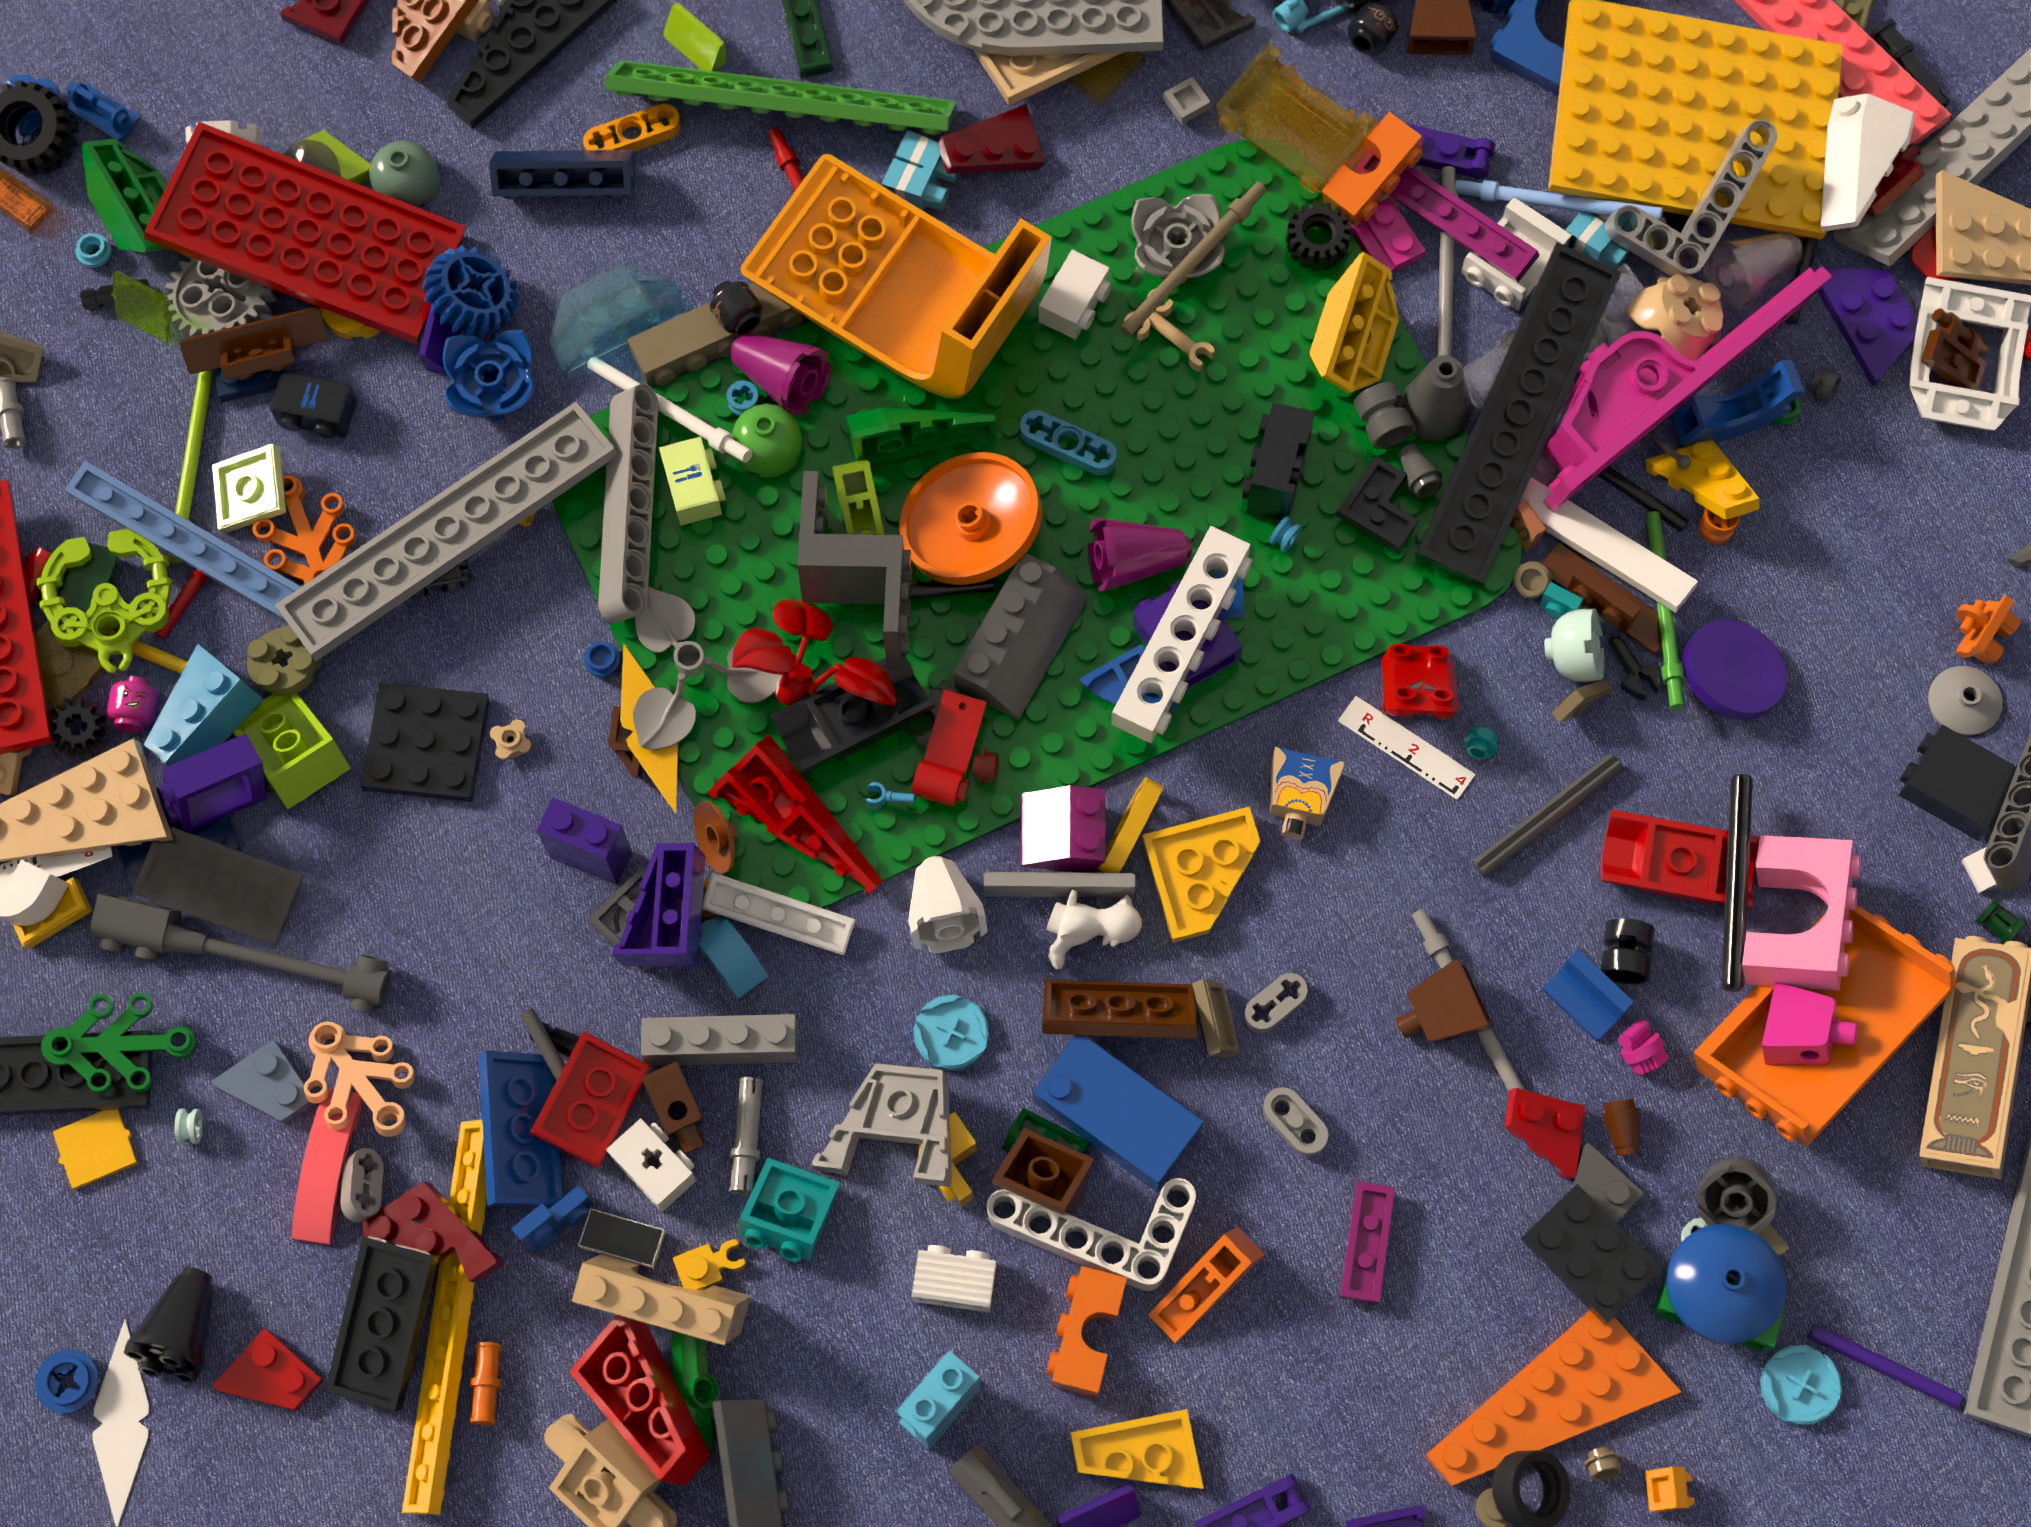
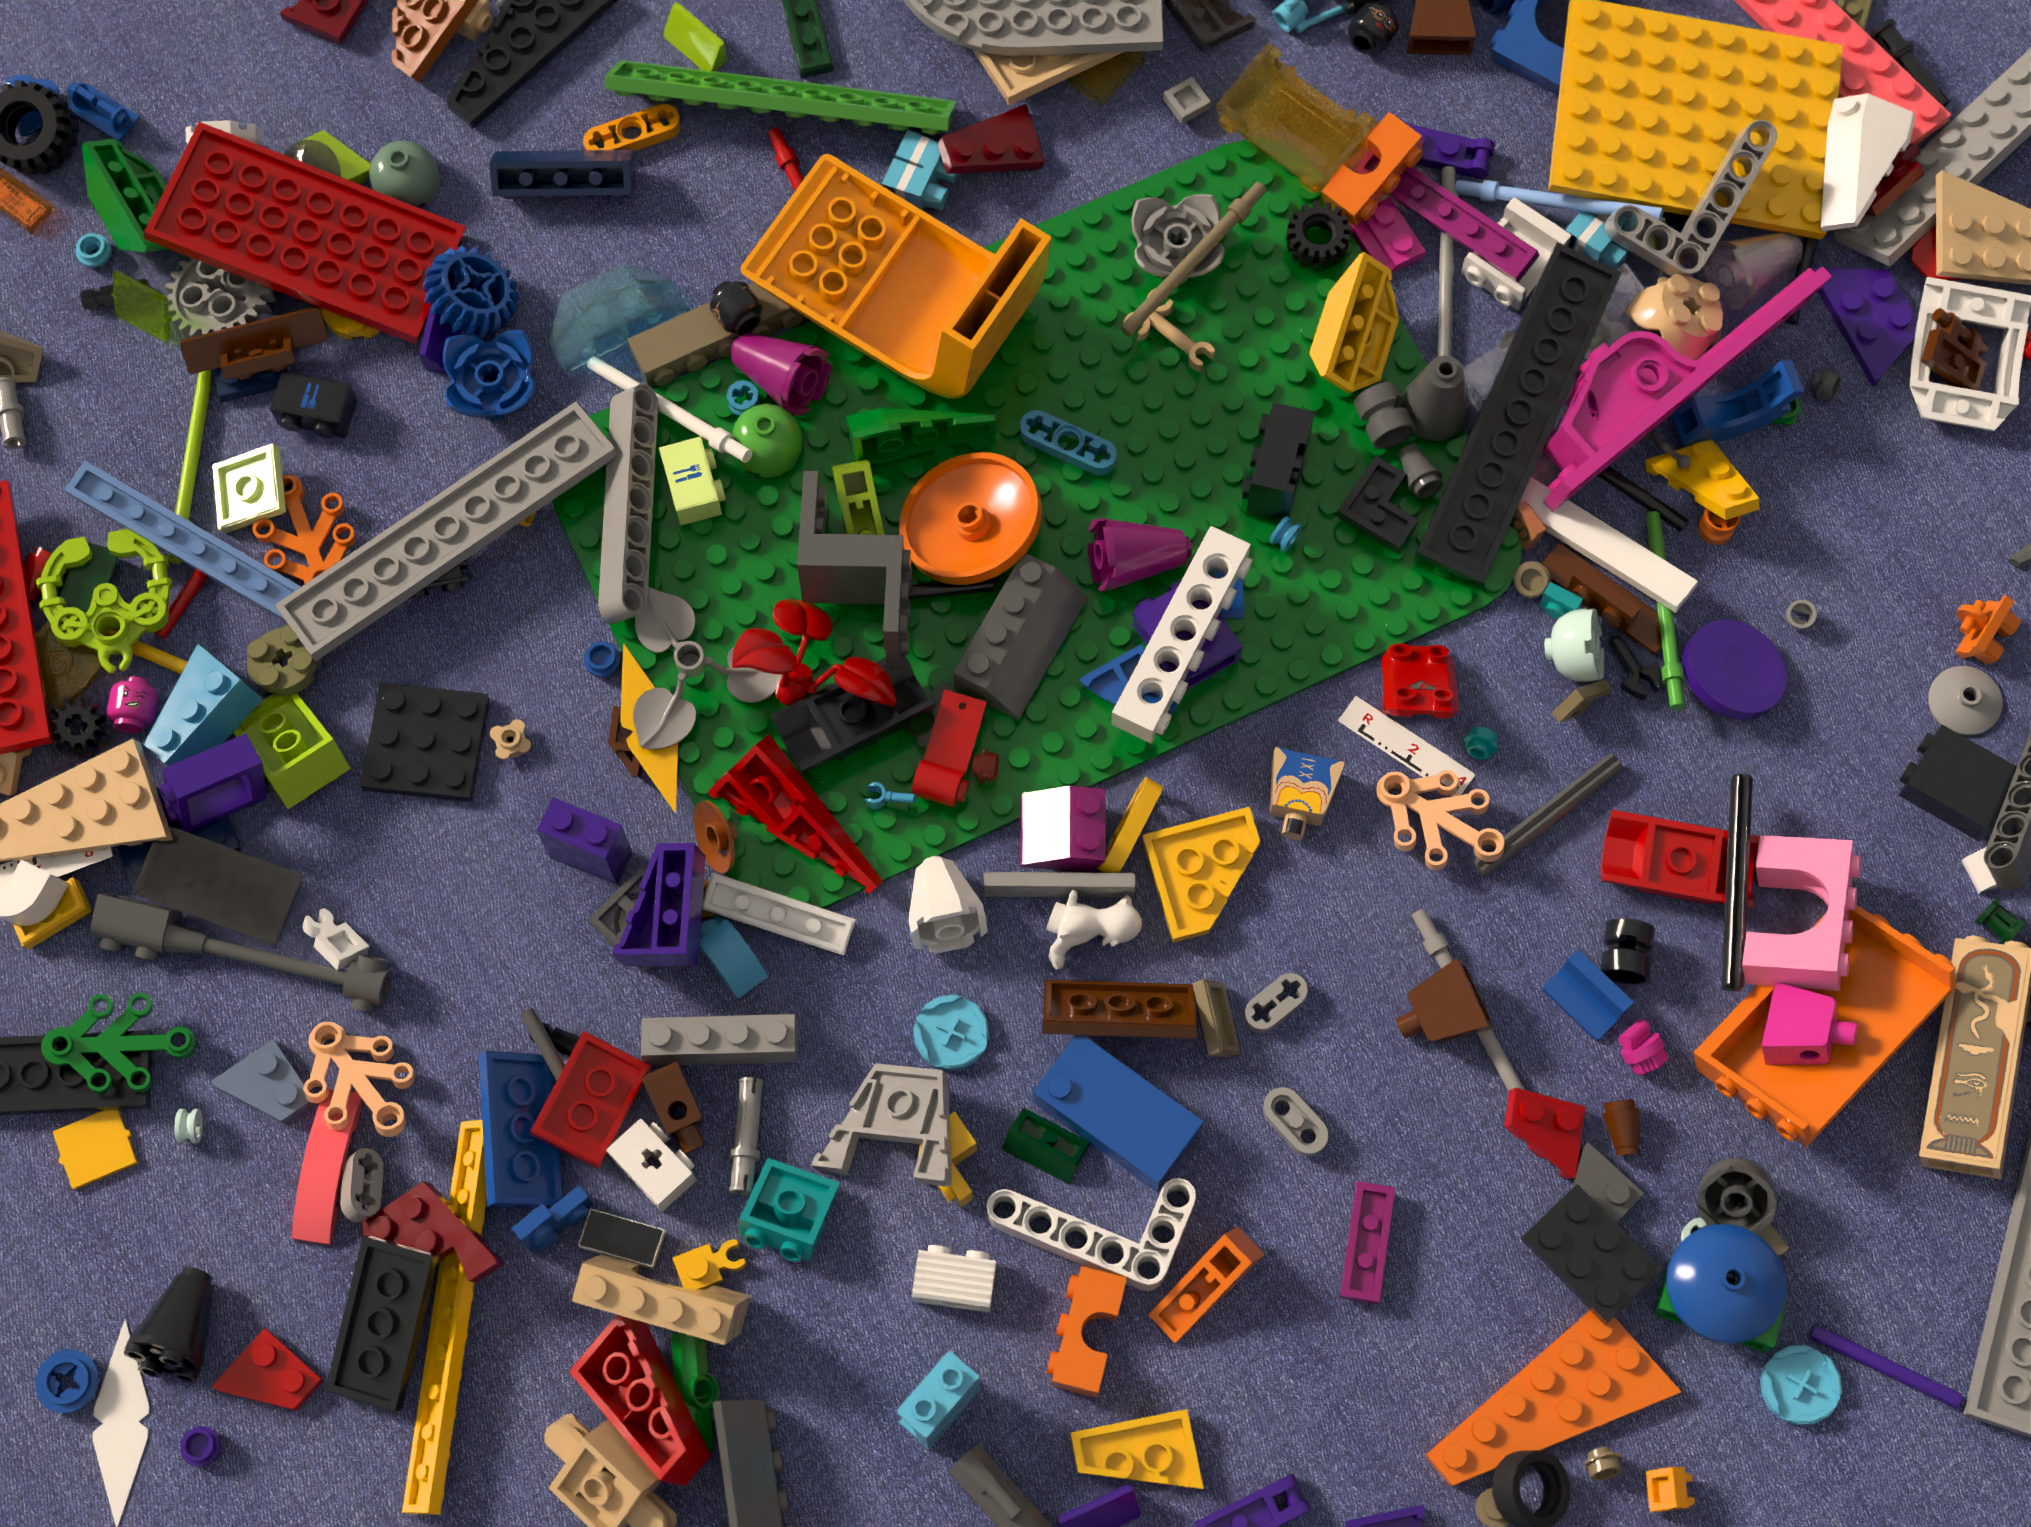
(200, 1446): none -> dark purple plate
(337, 944): none -> white plate
(485, 1383): orange pin -> none
(1045, 1172): reddish brown slope -> none
(1074, 295): white brick -> none
(1435, 814): none -> light nougat plant
(1803, 608): none -> light grey hinge

